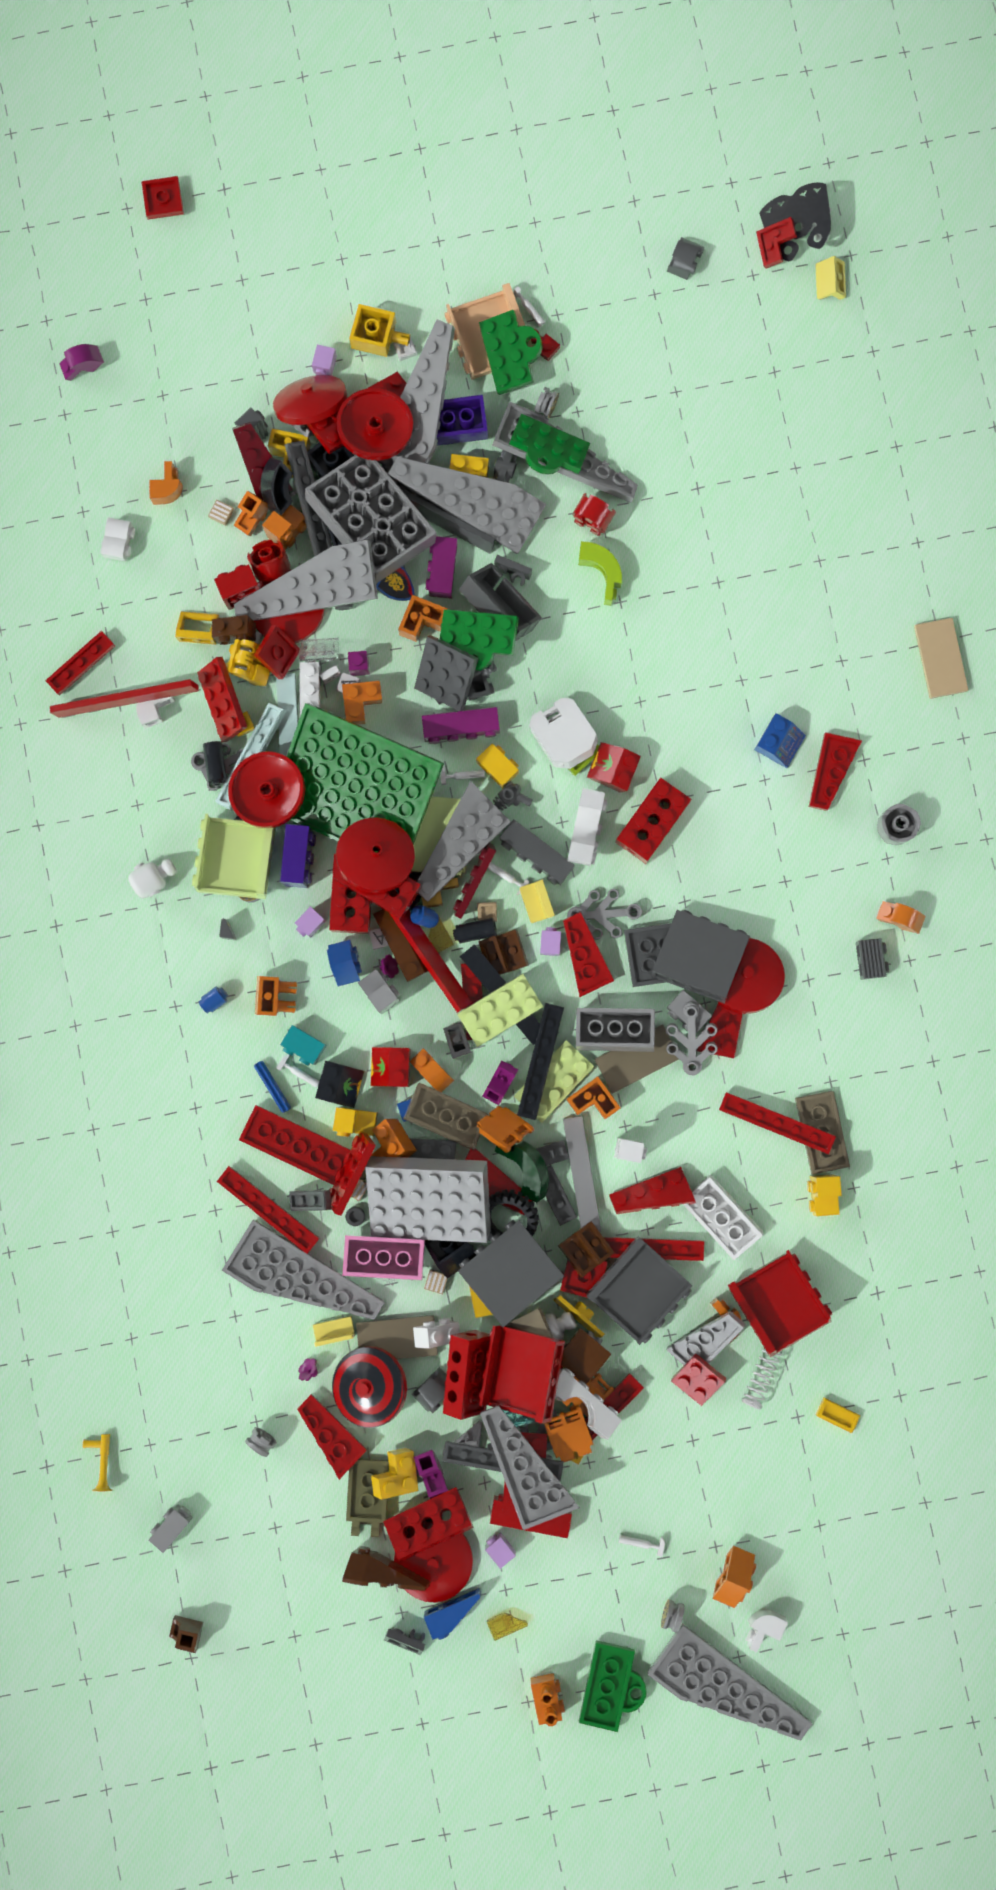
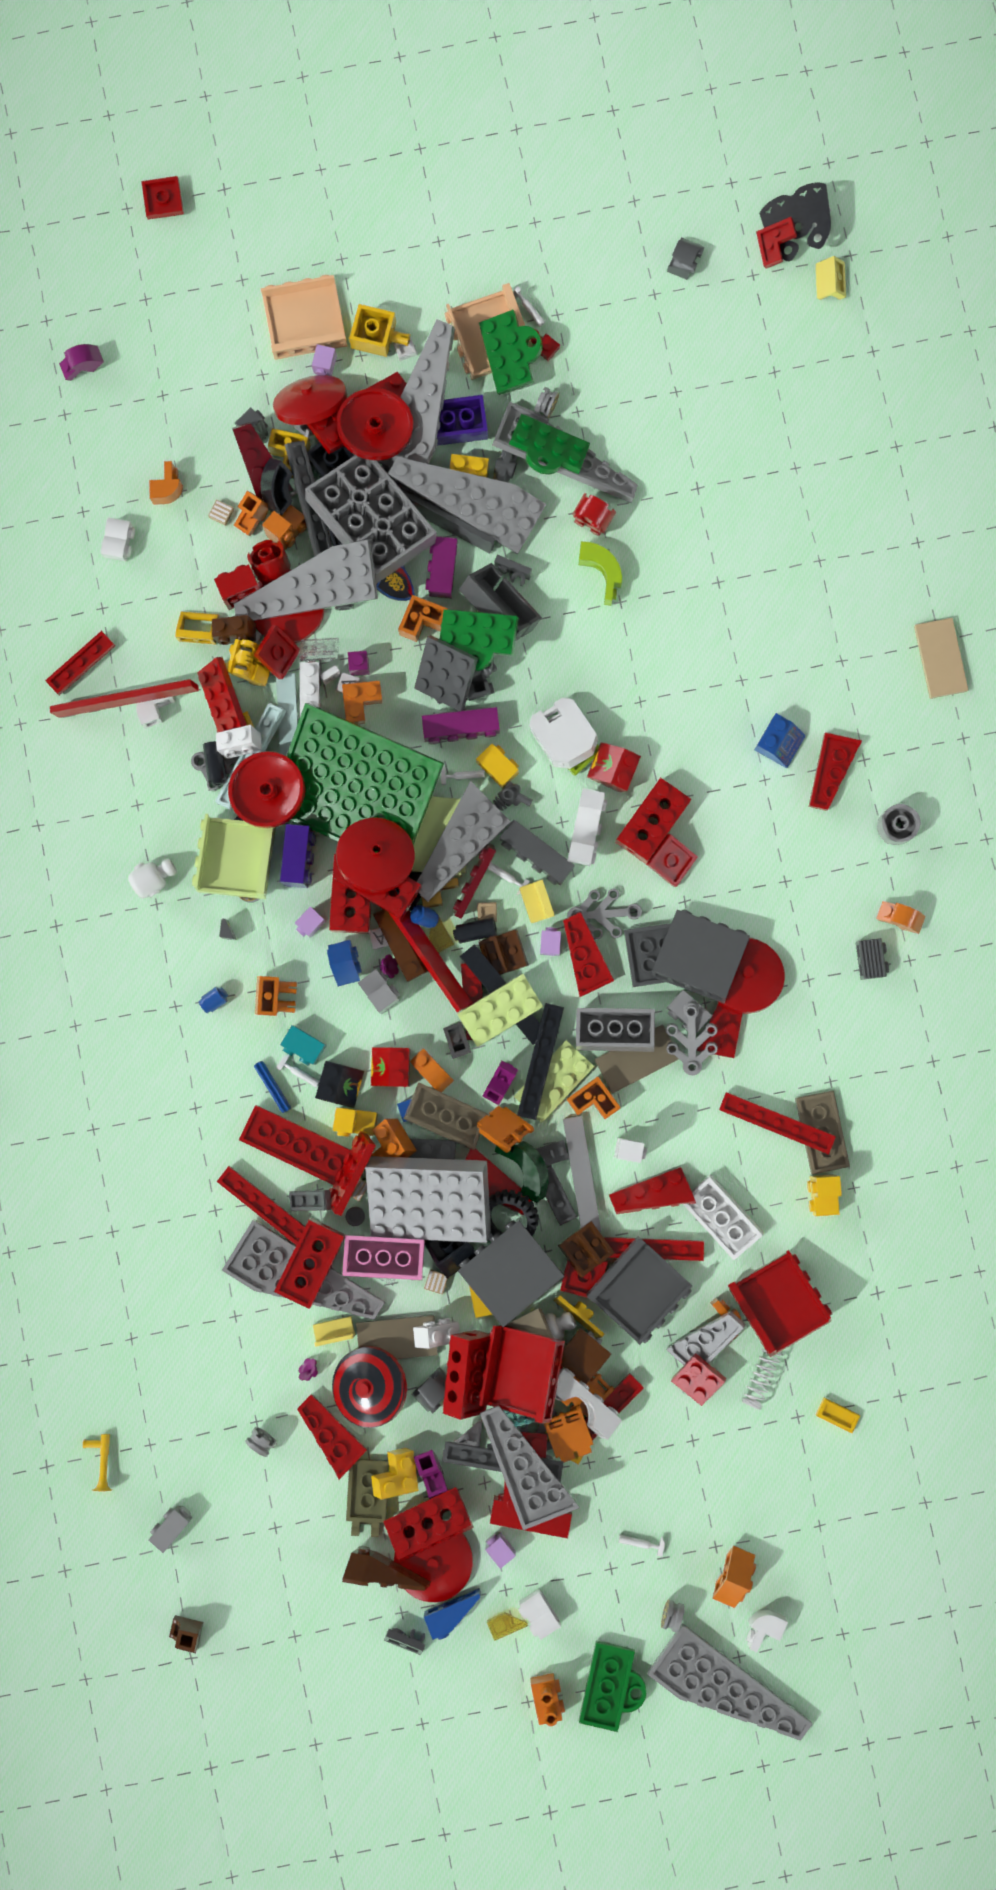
(238, 741): none -> white brick
(296, 1267): none -> red brick
(303, 316): none -> light nougat panel
(539, 1614): none -> white brick
(671, 860): none -> red plate

